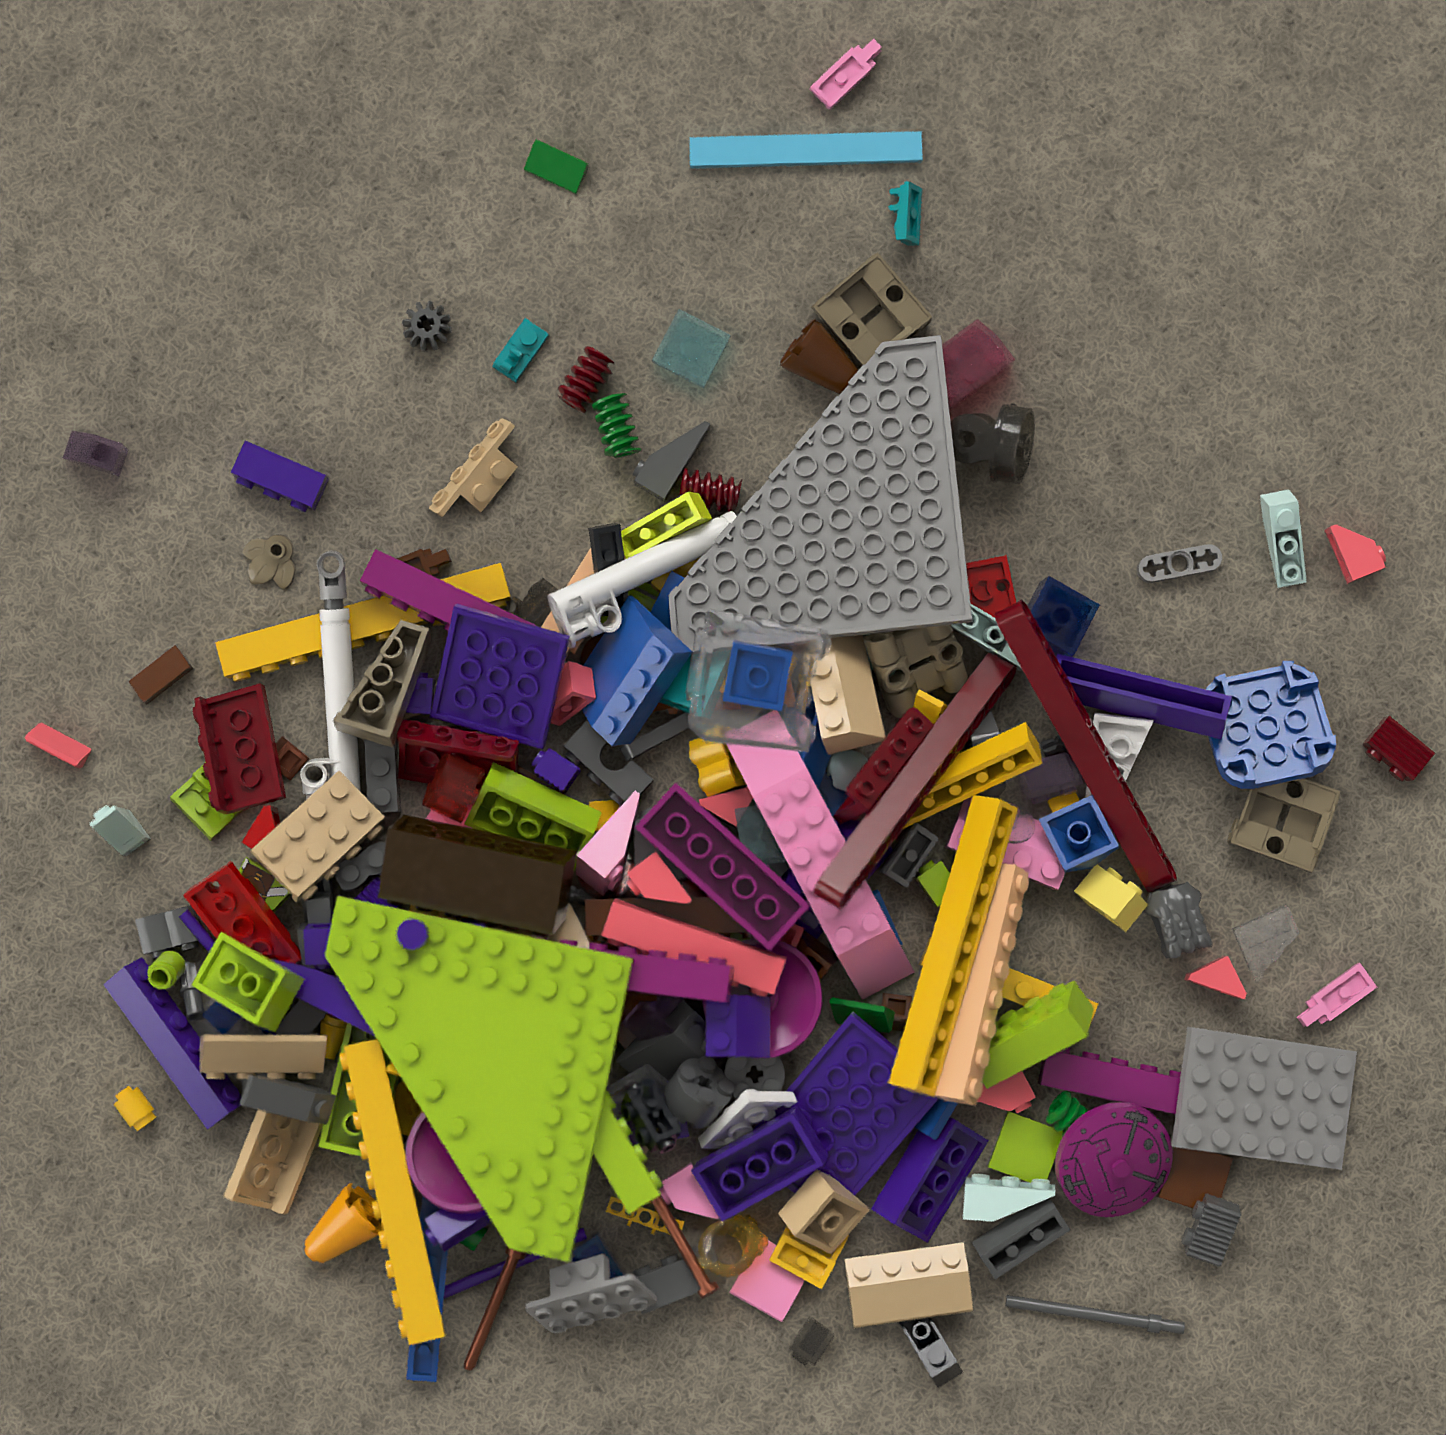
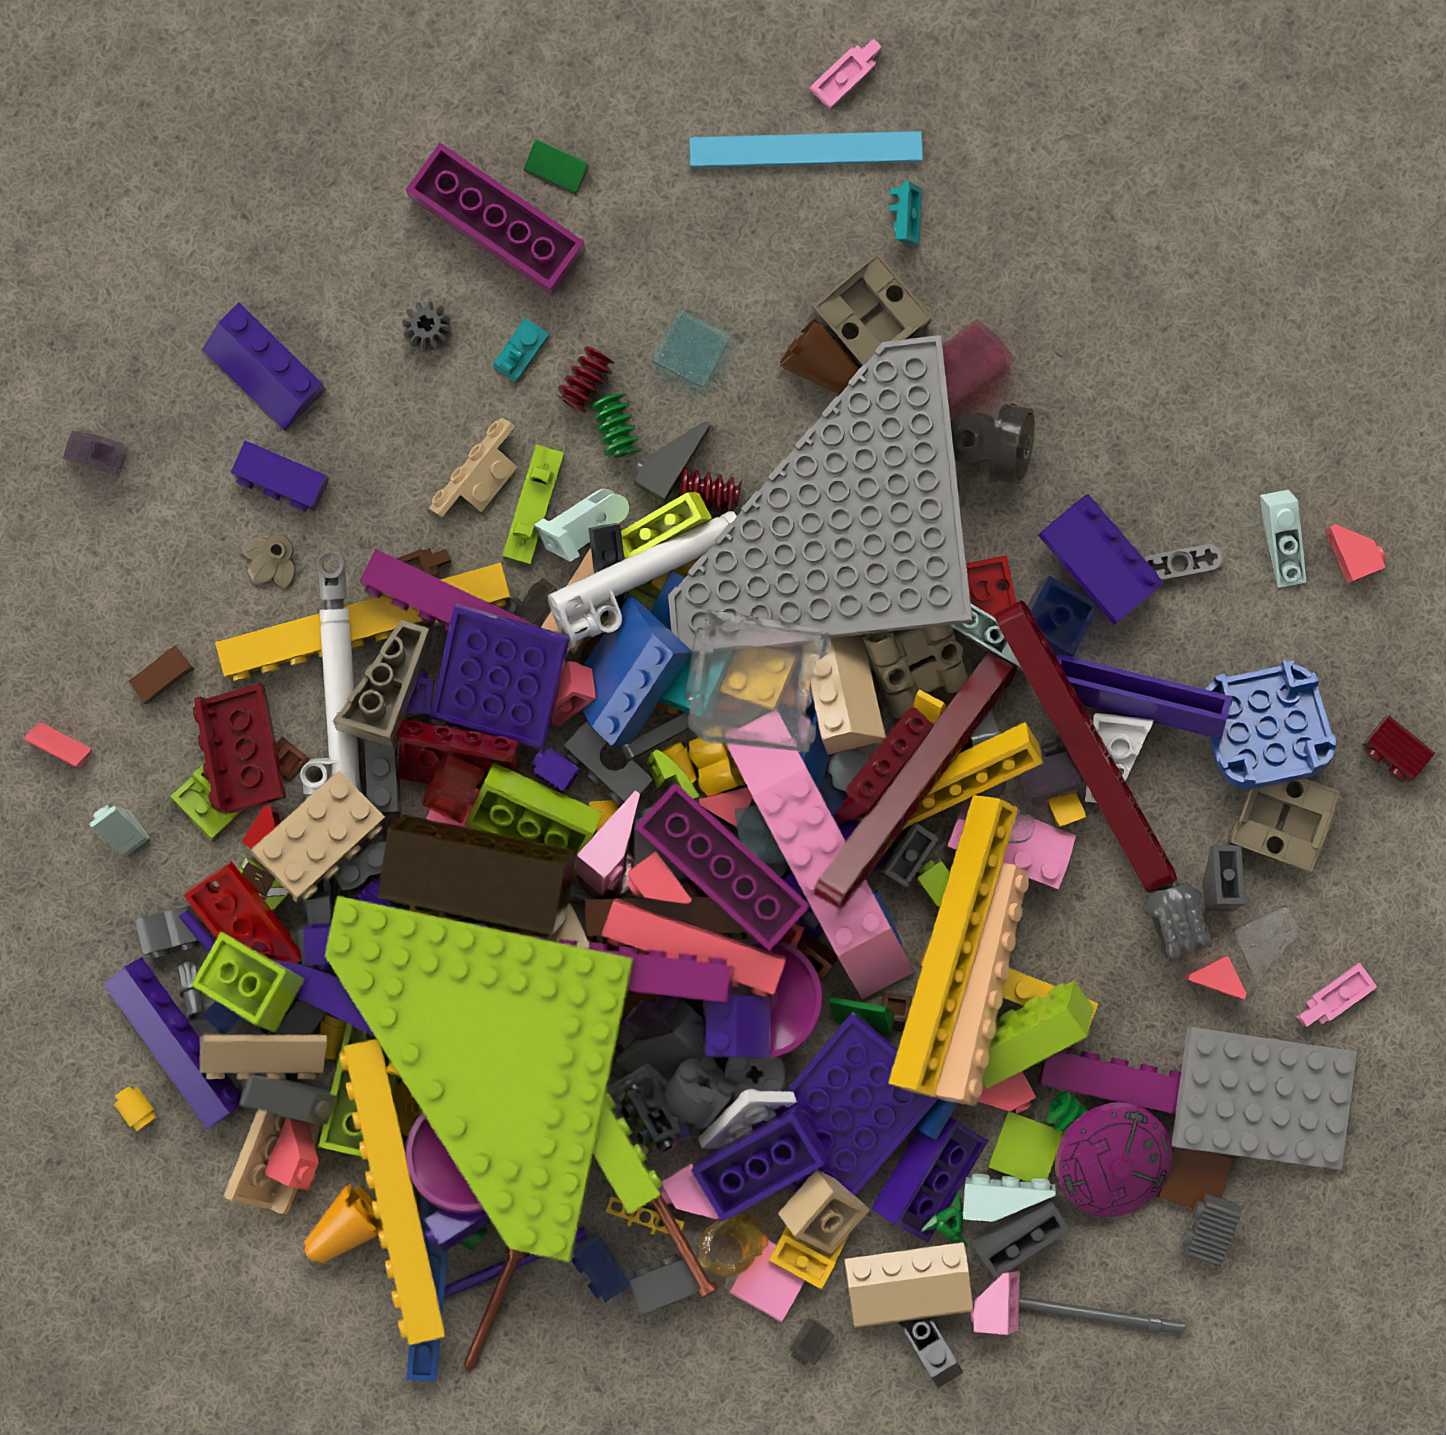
(166, 970): lime brick -> none
(262, 366): none -> dark purple slope
(293, 1156): none -> coral slope
(412, 934): dark purple tile -> none
(495, 219): none -> magenta brick
(533, 504): none -> lime hinge
(570, 529): none -> light aqua piece
(585, 1293): light grey bracket -> none
(667, 772): none -> lime slope
(680, 756): none -> yellow cone
(757, 675): blue plate -> none
(939, 1222): none -> green piece
(998, 1306): none -> bright pink slope
(1079, 835): blue slope -> none
(1100, 558): none -> dark purple slope
(1111, 897): light yellow brick -> none
(1224, 879): none -> dark grey slope

